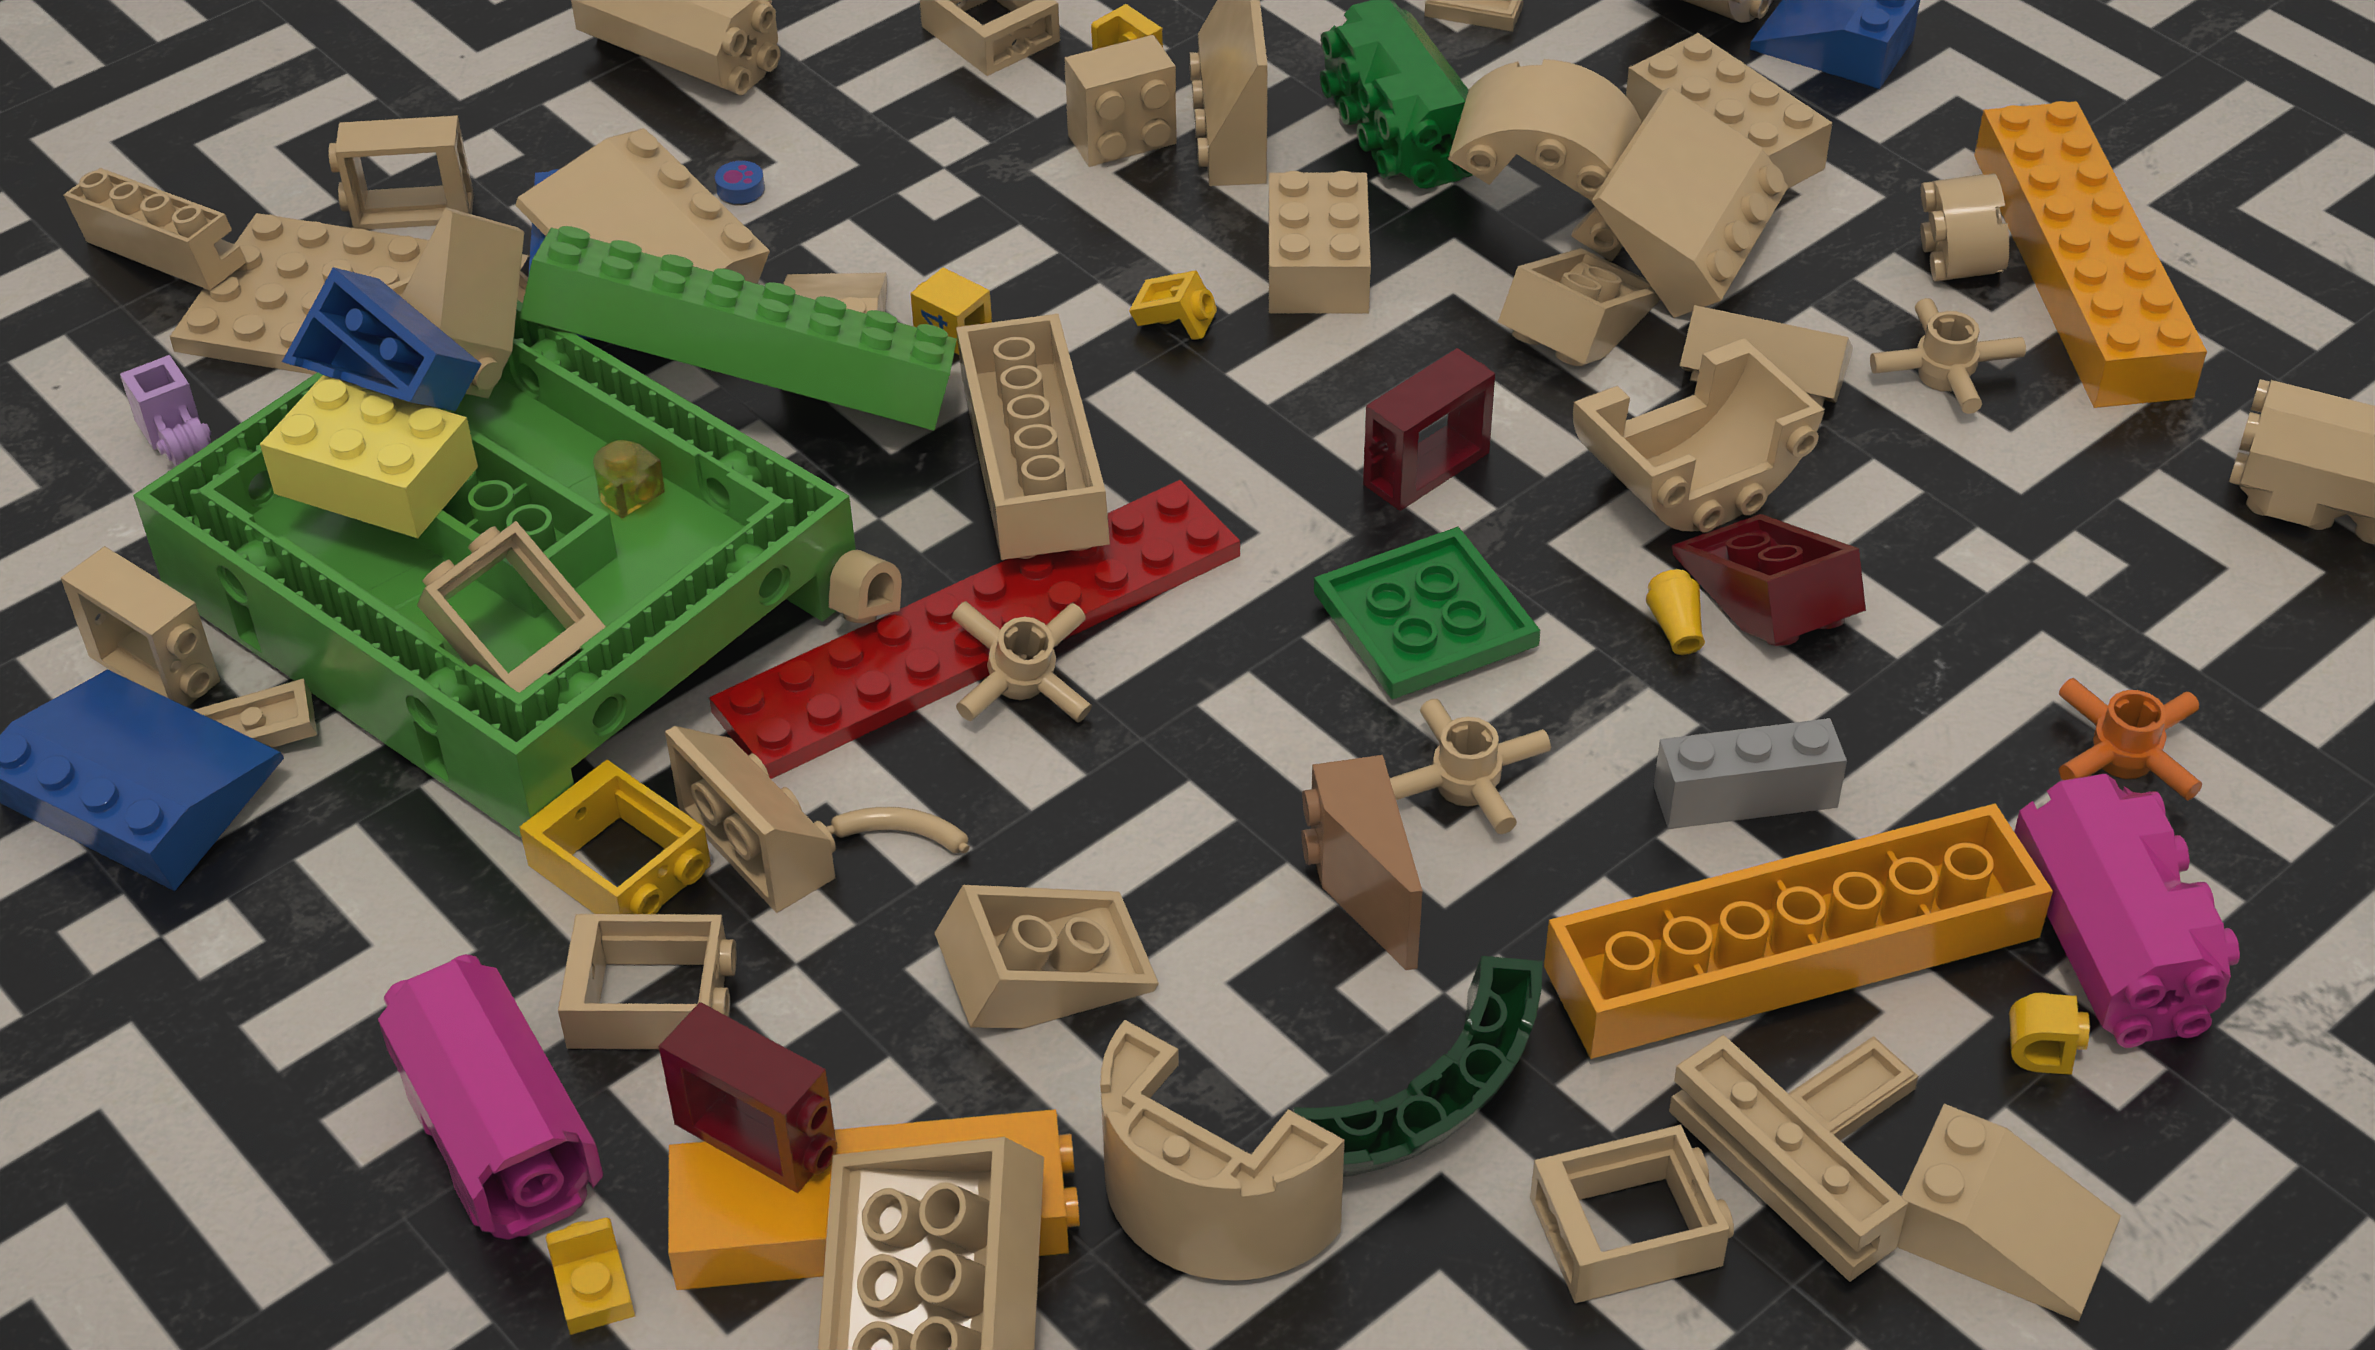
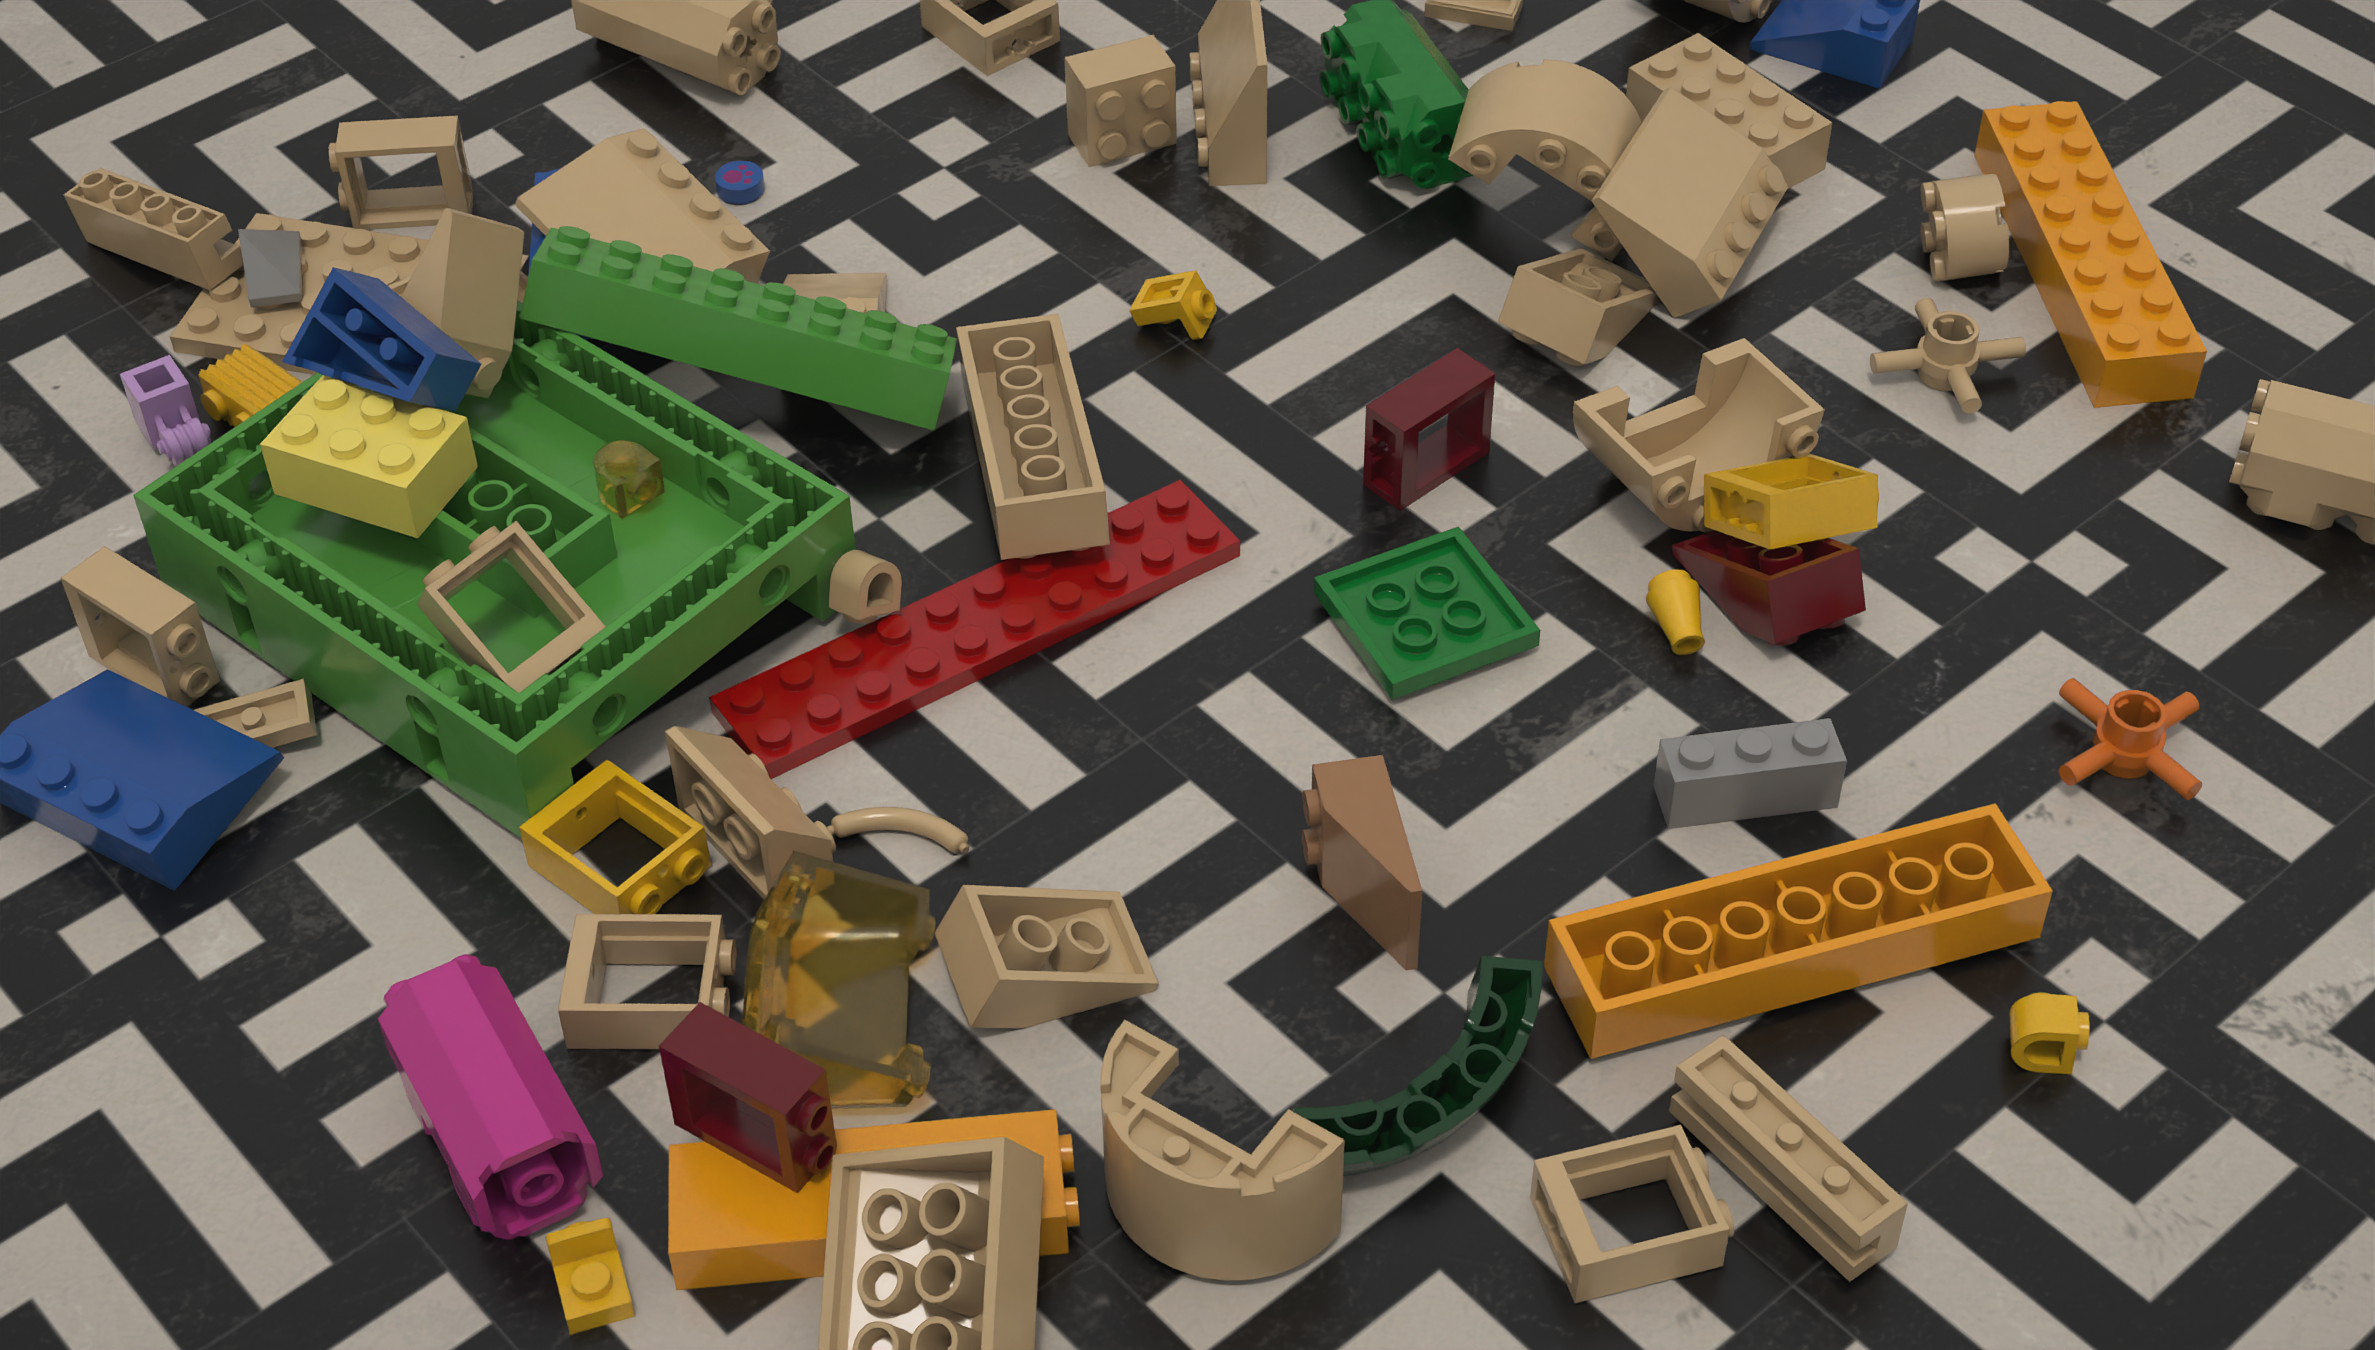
(243, 385): none -> yellow brick
(272, 266): none -> light grey slope
(835, 977): none -> clear yellow windscreen
(950, 303): yellow brick -> none
(1007, 663): tan bar -> none
(1122, 26): yellow bracket -> none
(1318, 243): tan brick -> none
(1469, 763): tan bar -> none
(1790, 501): none -> yellow window
(1807, 356): tan slope -> none
(1856, 1088): tan tile -> none
(2005, 1215): tan slope -> none
(2131, 929): dark pink brick -> none

